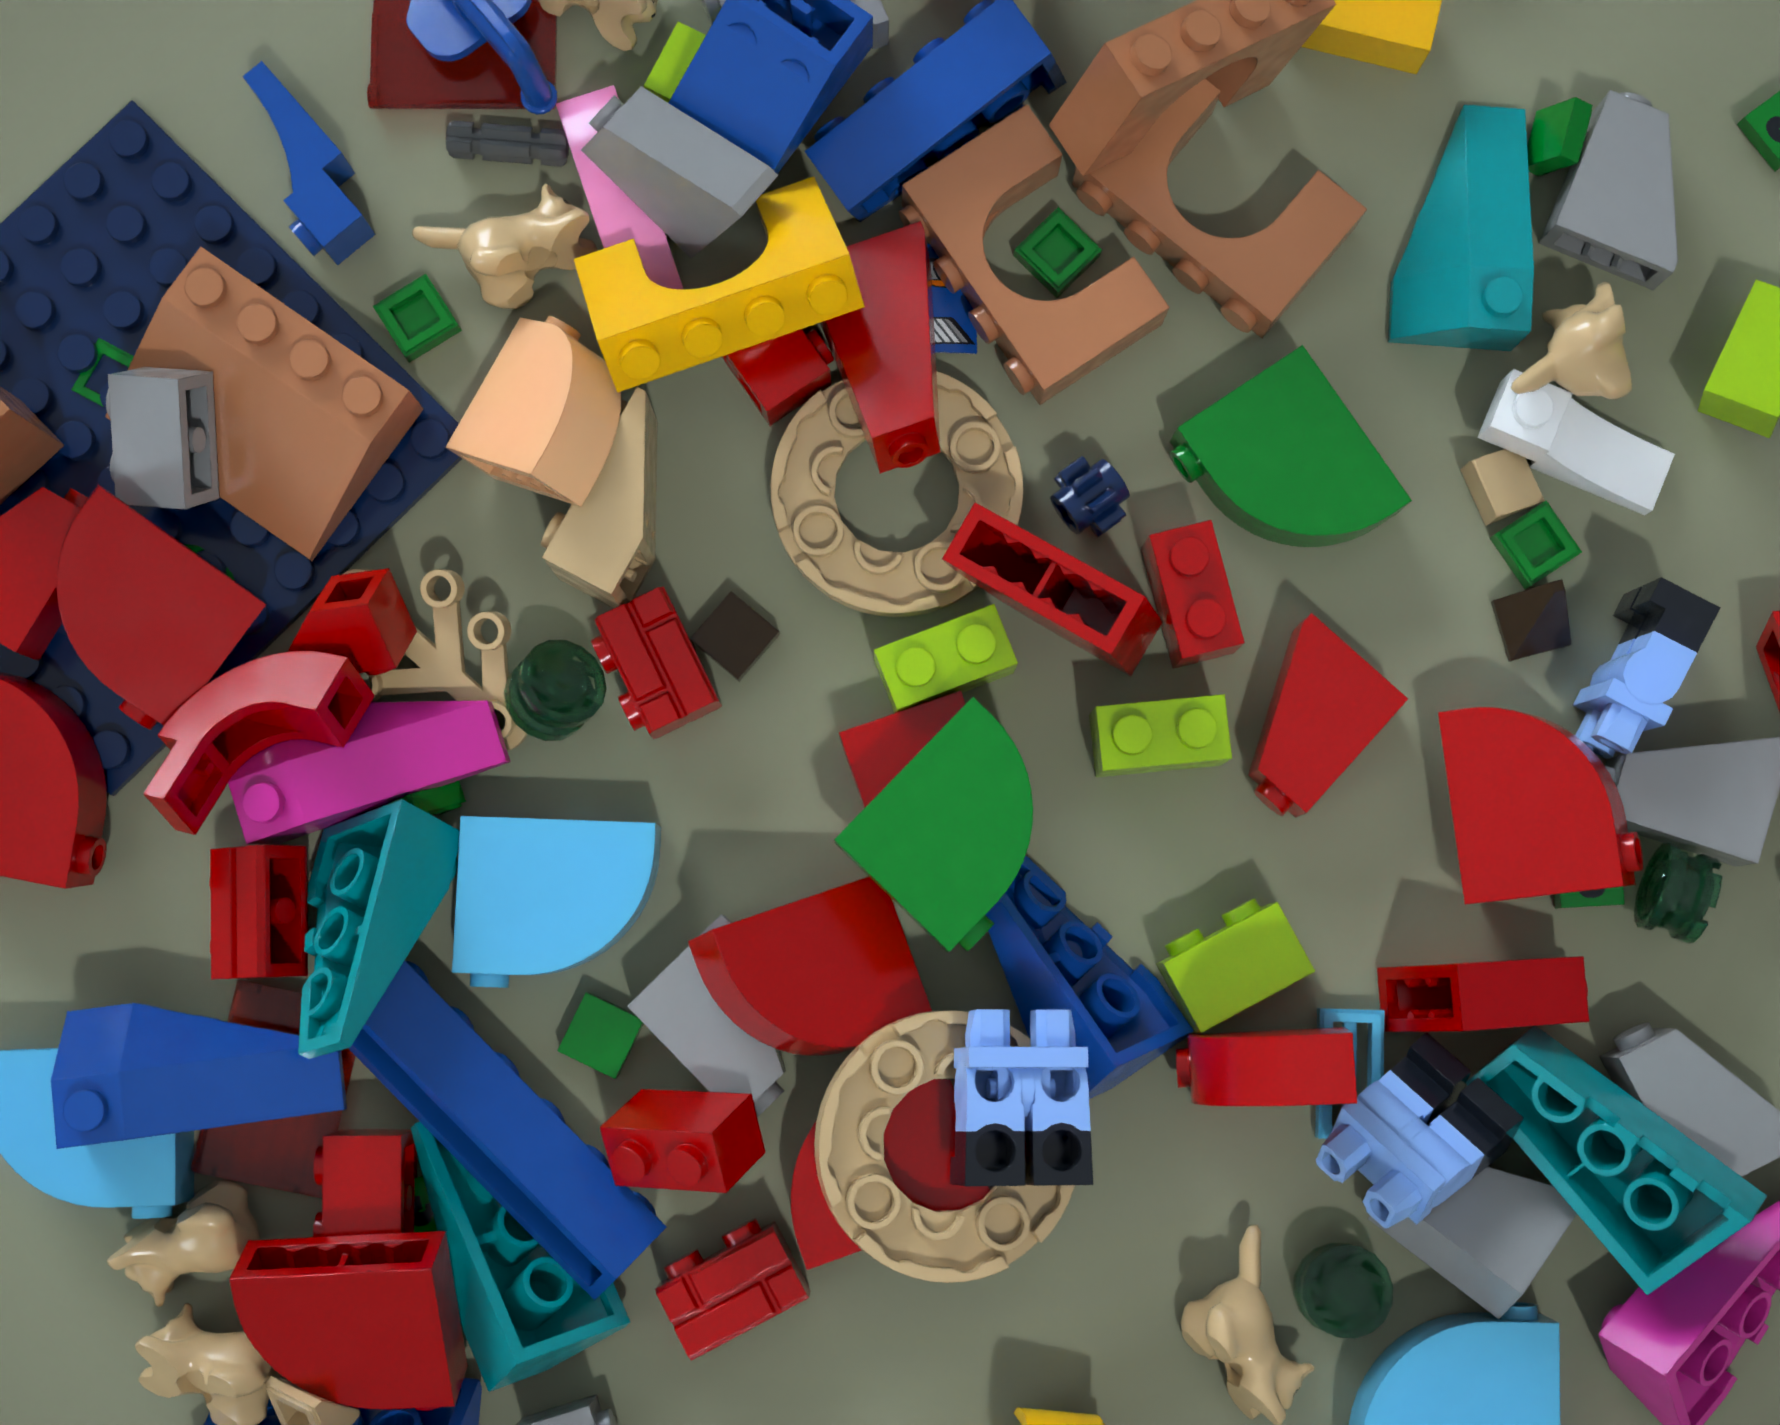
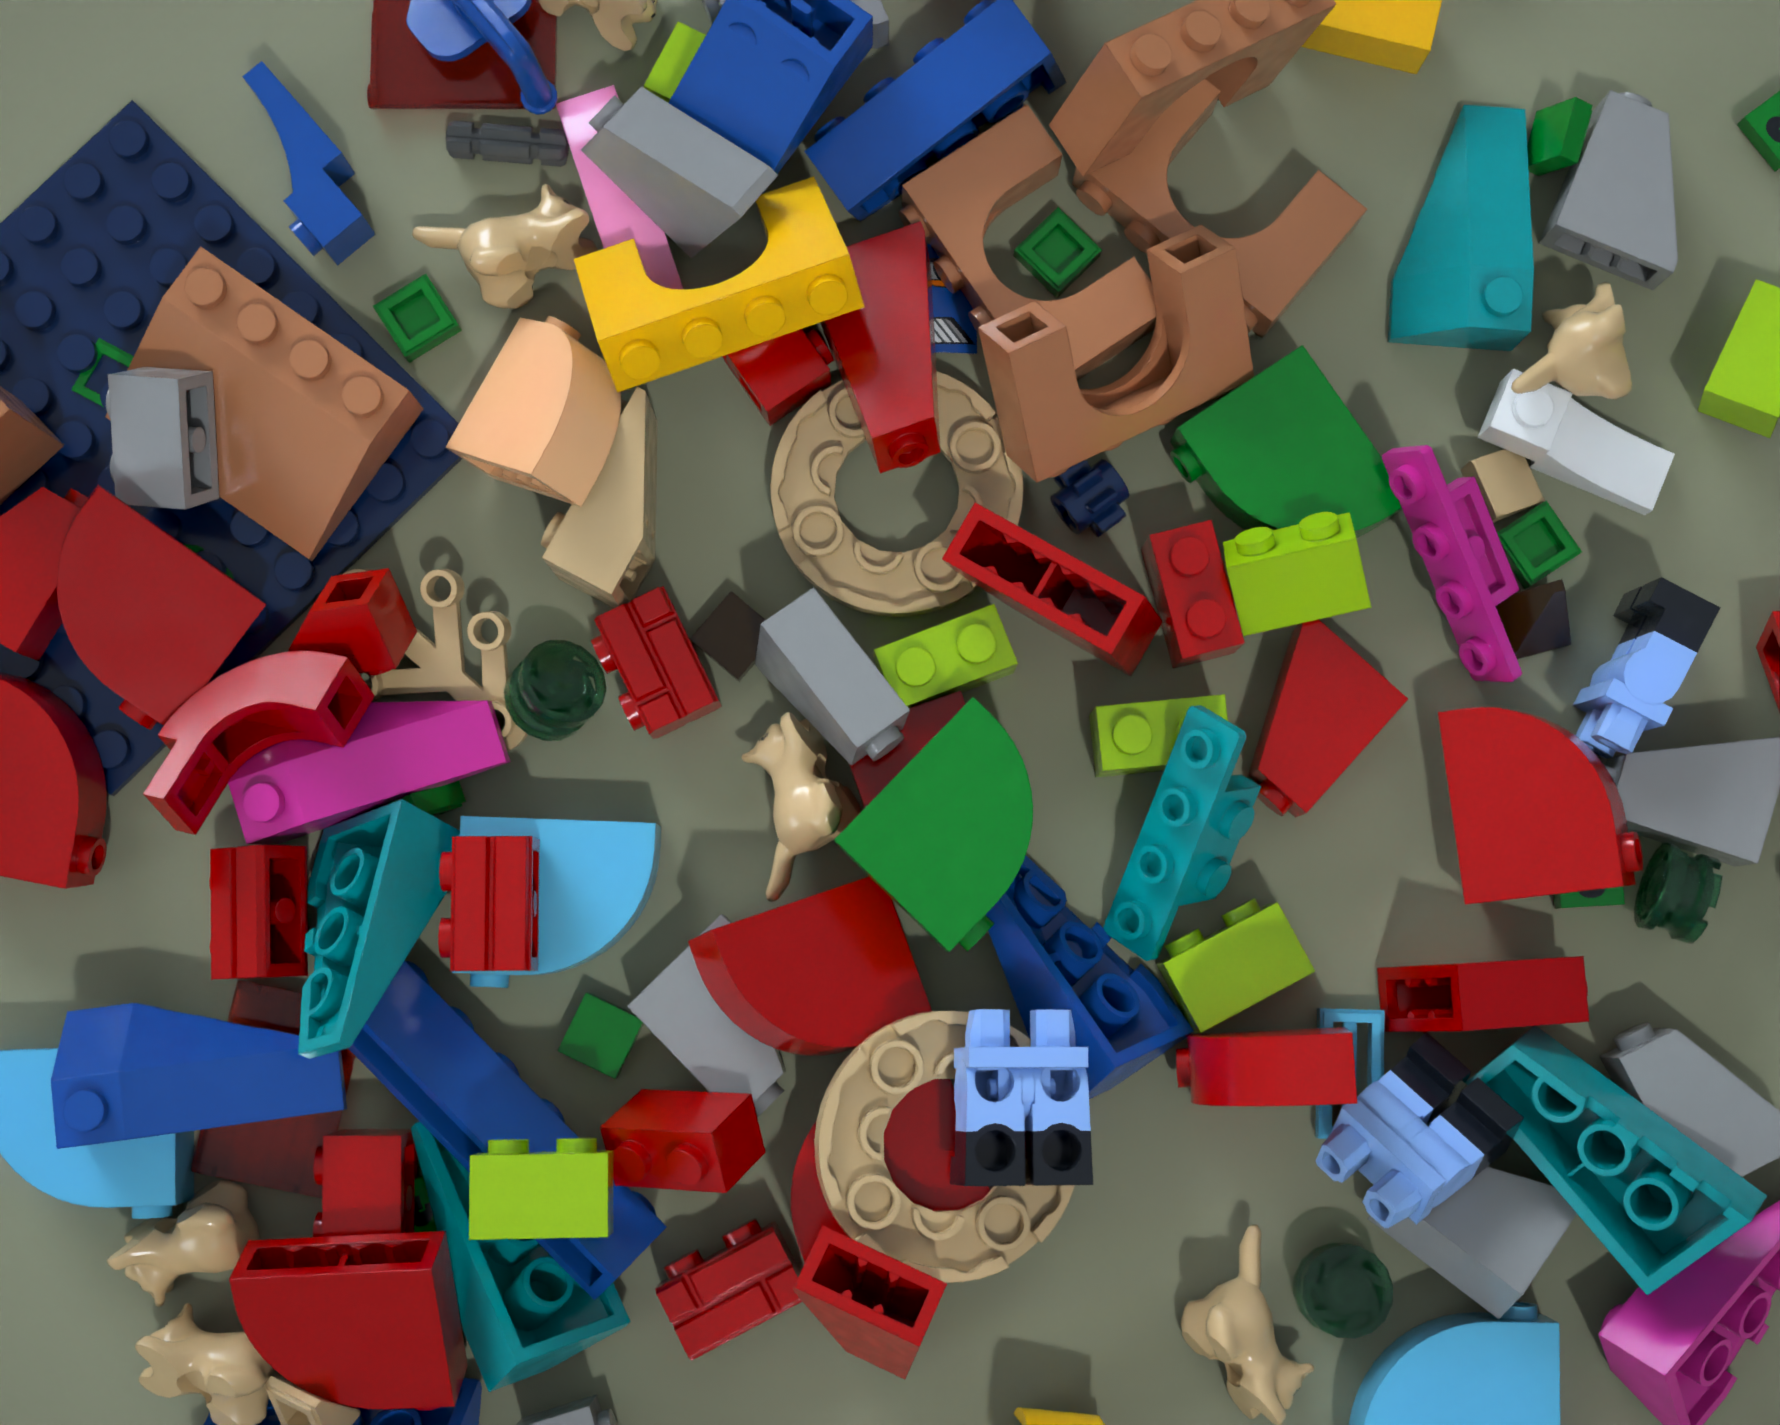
(491, 903): none -> red brick
(541, 1192): none -> lime brick
(806, 803): none -> tan animal
(830, 679): none -> light grey slope
(868, 1300): none -> red slope
(1186, 833): none -> teal bracket
(1193, 358): none -> nougat arch
(1296, 573): none -> lime brick
(1461, 556): none -> dark pink bracket

